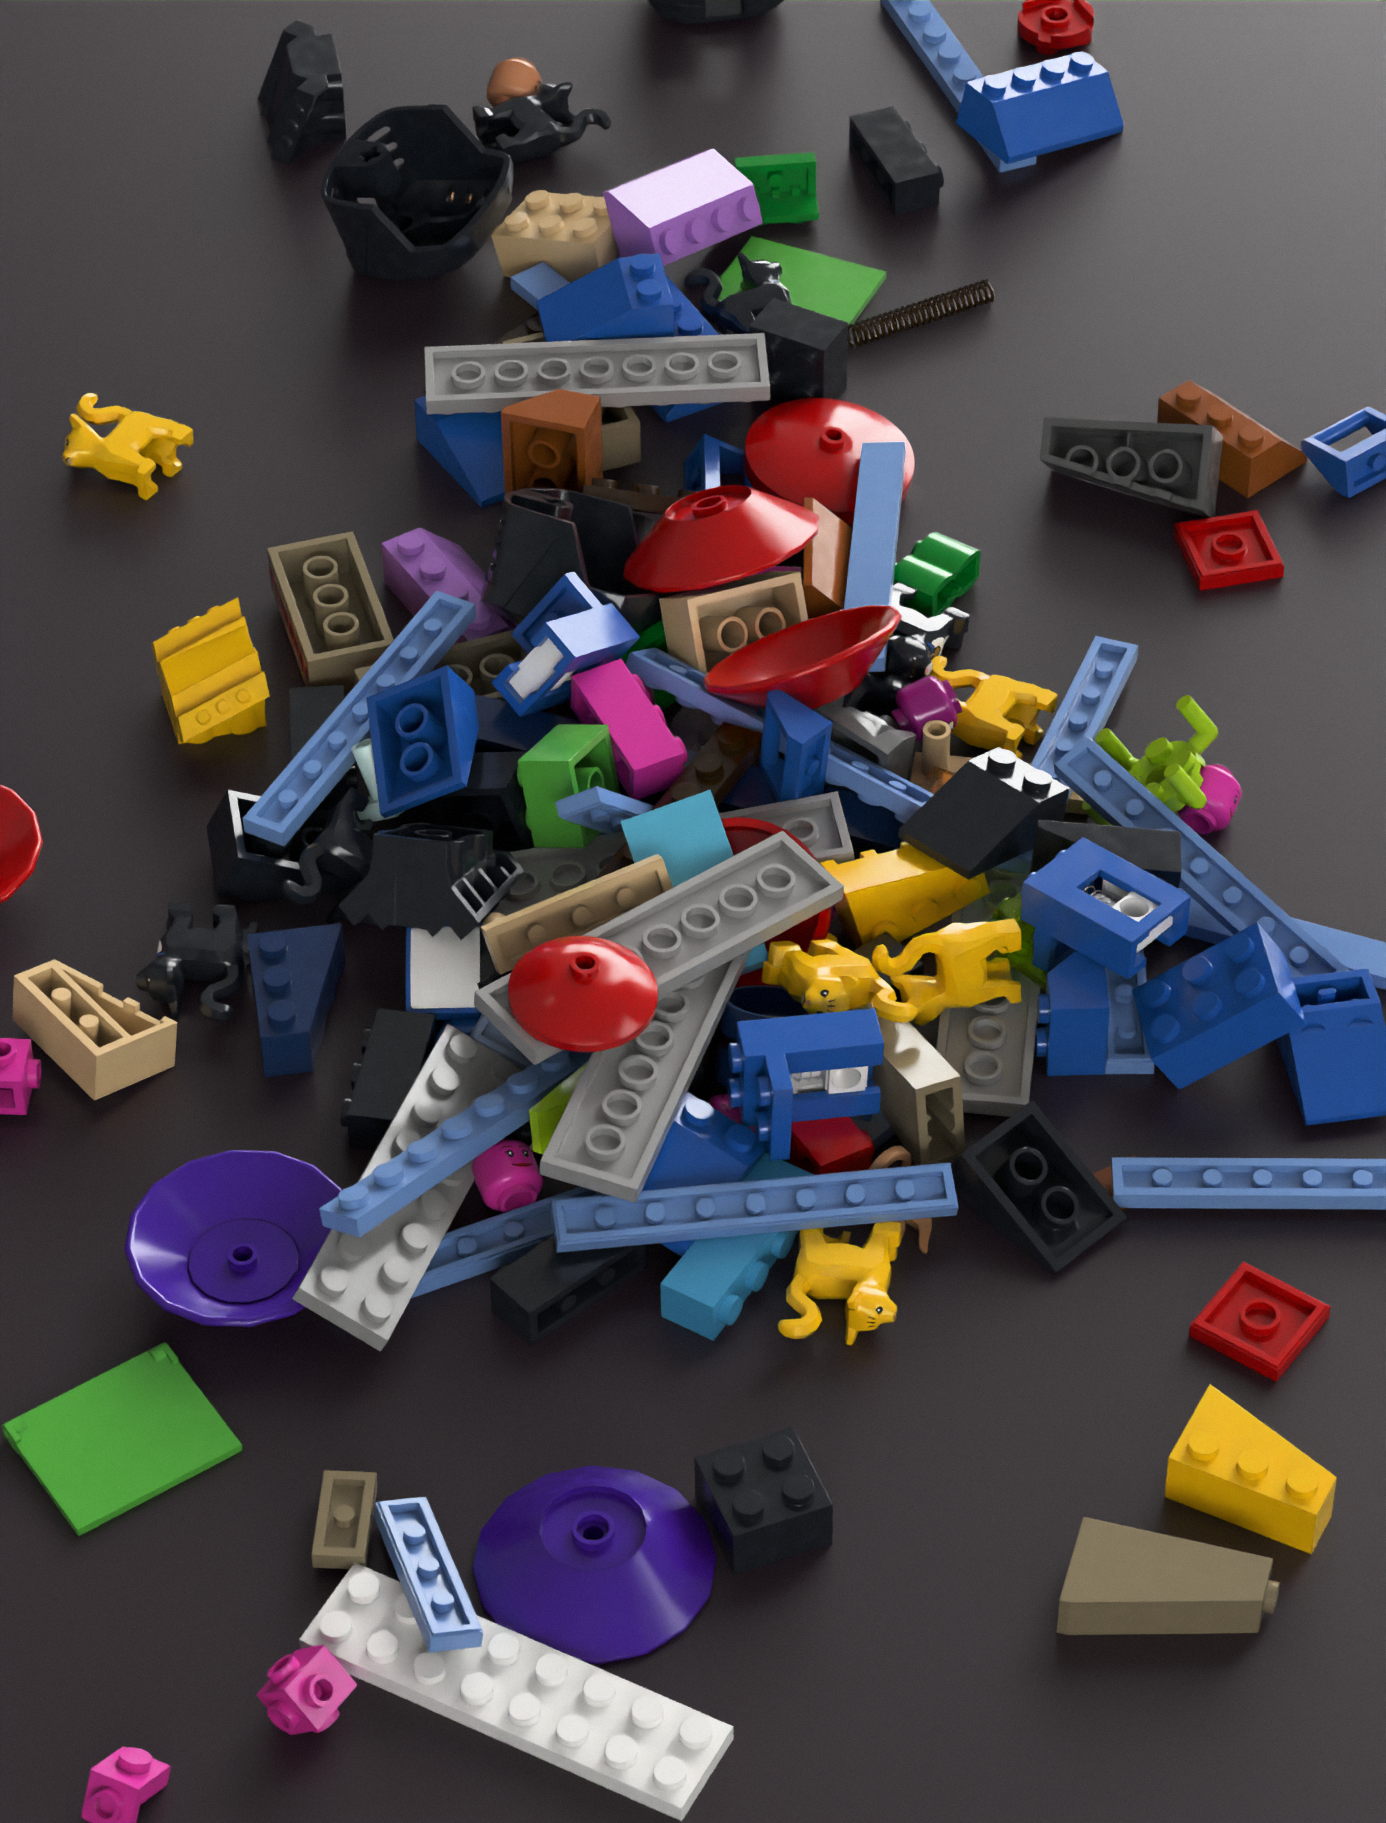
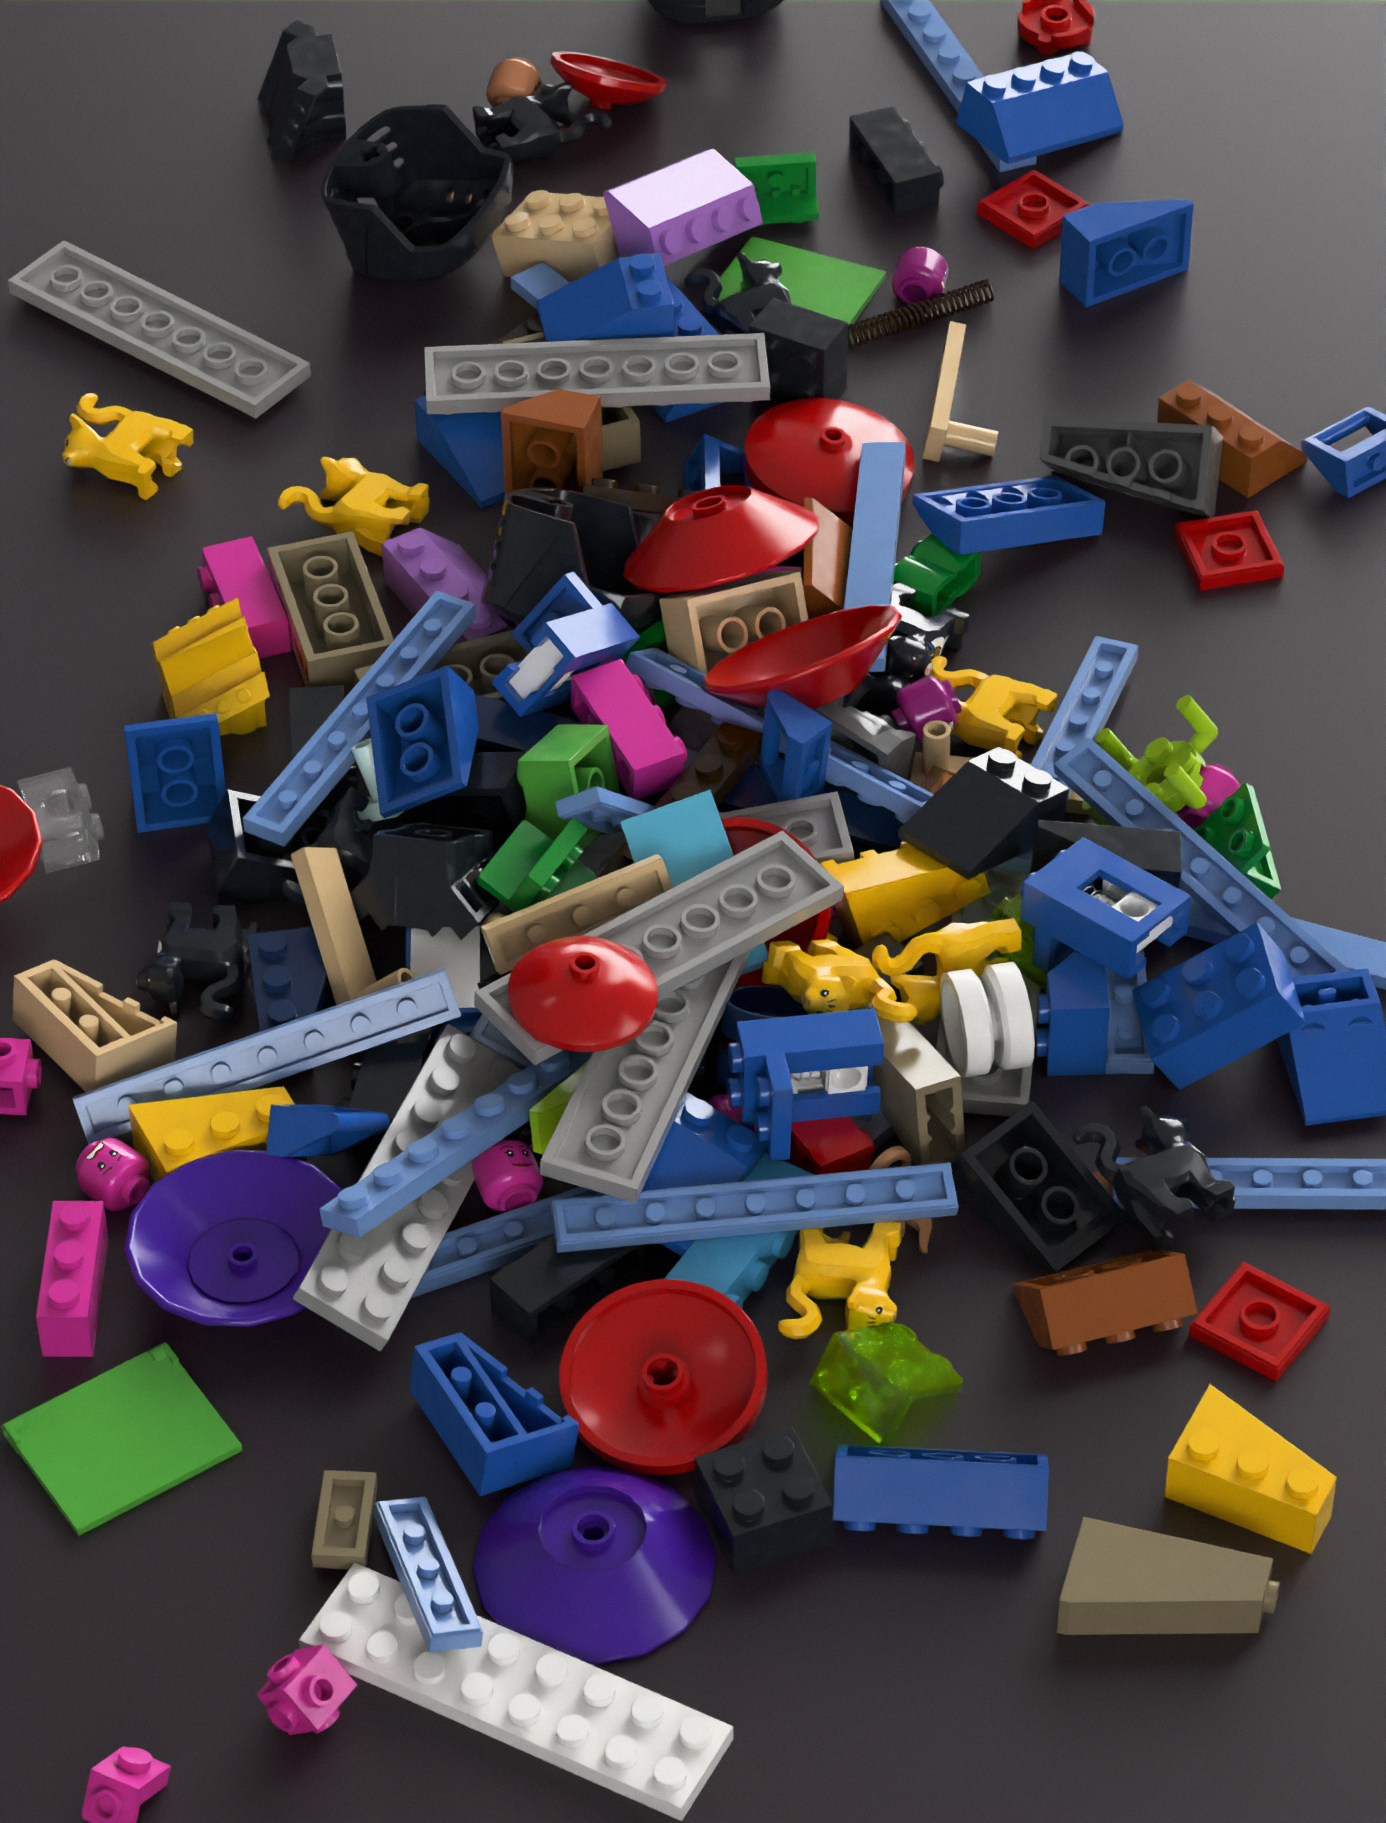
(63, 819): none -> clear brick
(72, 1279): none -> dark pink brick
(113, 1174): none -> dark pink head
(160, 328): none -> light grey plate
(175, 771): none -> blue slope
(201, 1126): none -> yellow wedge
(238, 571): none -> dark pink brick
(275, 1052): none -> medium blue plate
(320, 1129): none -> blue tile
(338, 926): none -> tan piece
(367, 502): none -> yellow animal
(486, 1418): none -> blue wedge
(536, 867): none -> green bracket
(606, 80): none -> red dish
(663, 1375): none -> red dish
(877, 1375): none -> clear neon green bracket
(919, 275): none -> magenta head
(941, 1489): none -> blue slope
(942, 431): none -> tan piece
(987, 1019): none -> white wheel
(1010, 514): none -> blue slope
(1030, 208): none -> red tile
(1107, 1300): none -> dark orange slope
(1123, 246): none -> blue slope
(1164, 1181): none -> black animal
(1241, 838): none -> green bracket

